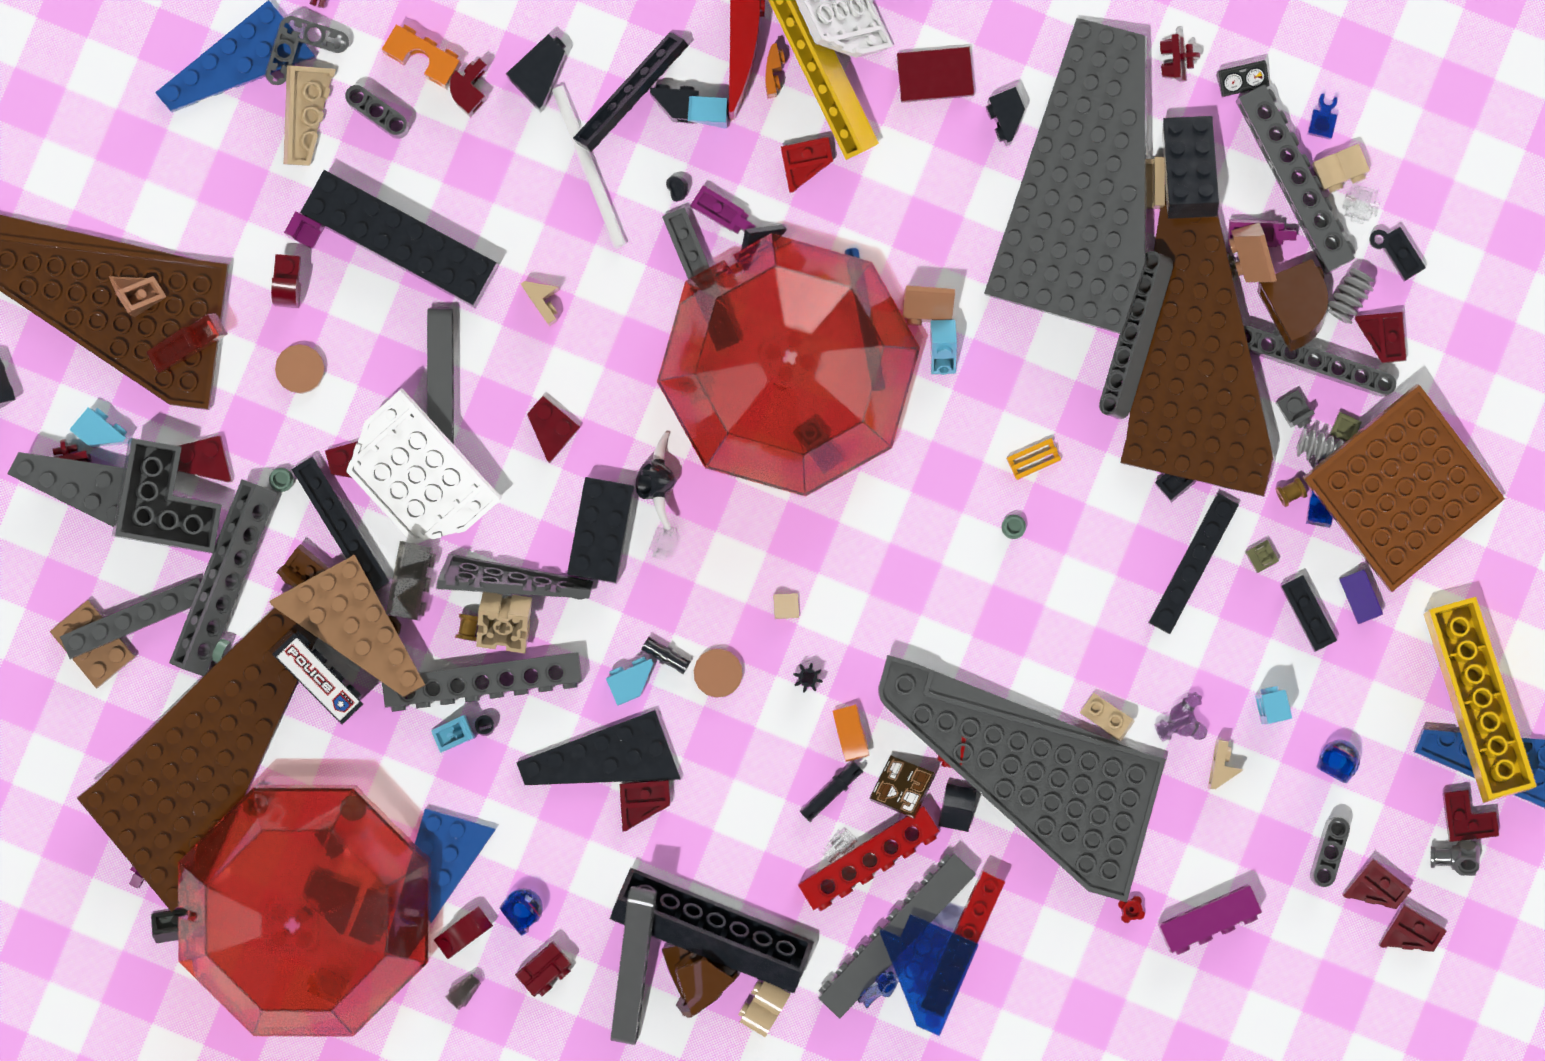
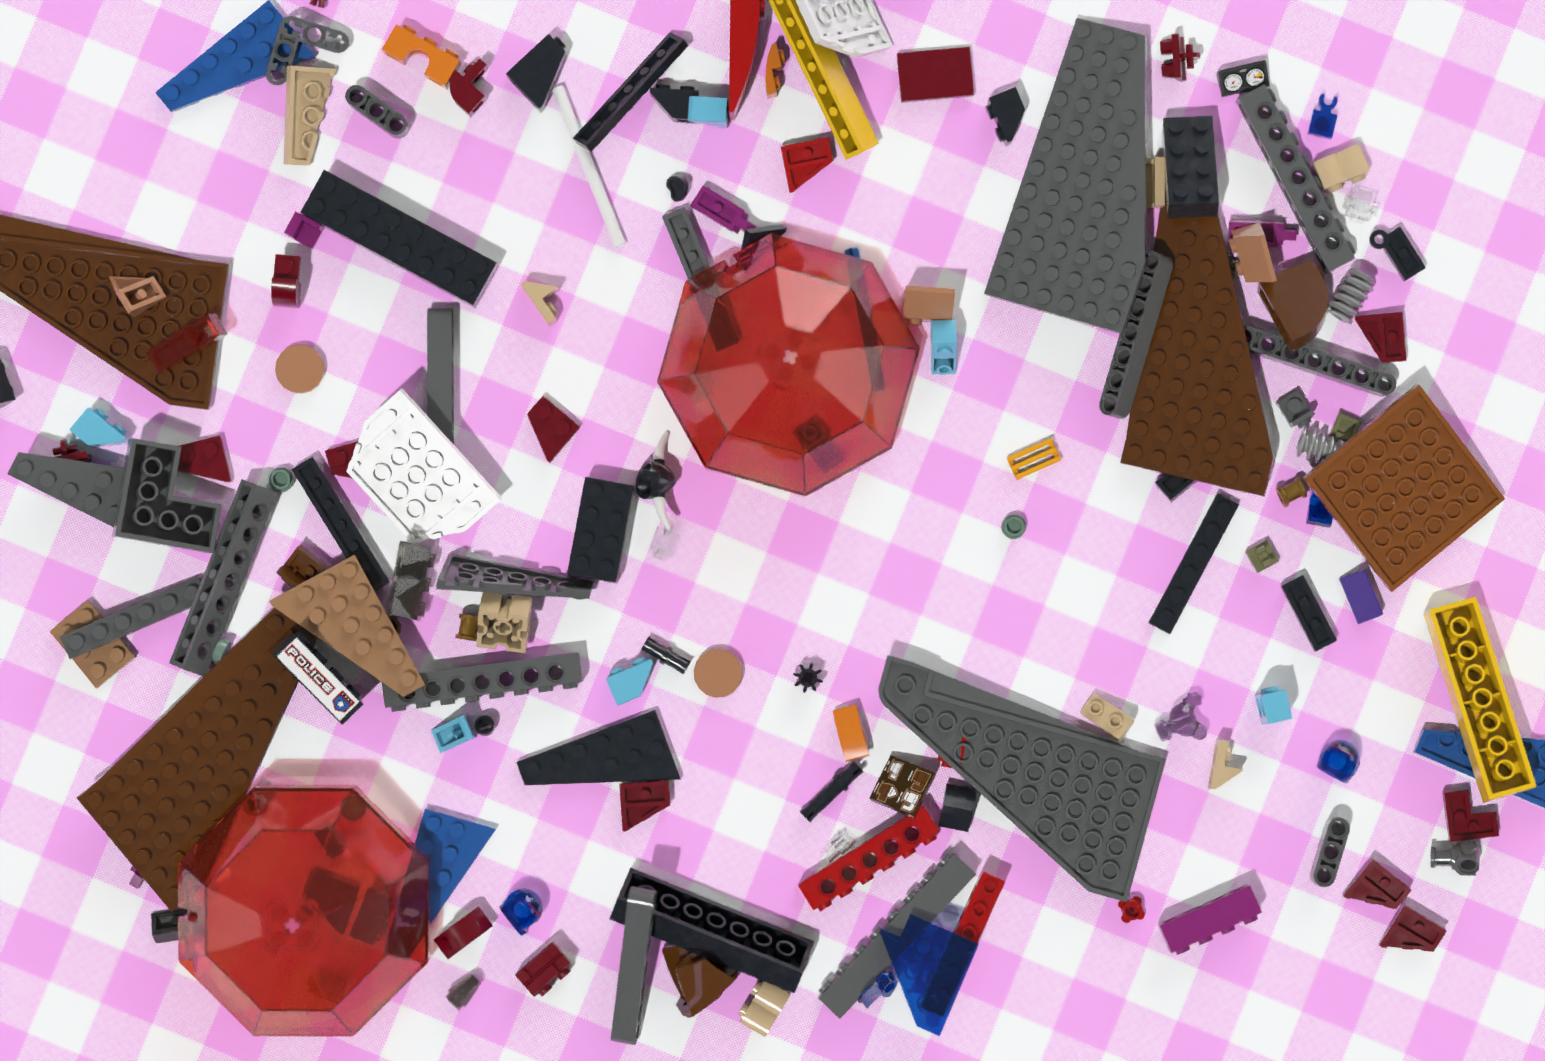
(786, 606): tan slope -> none

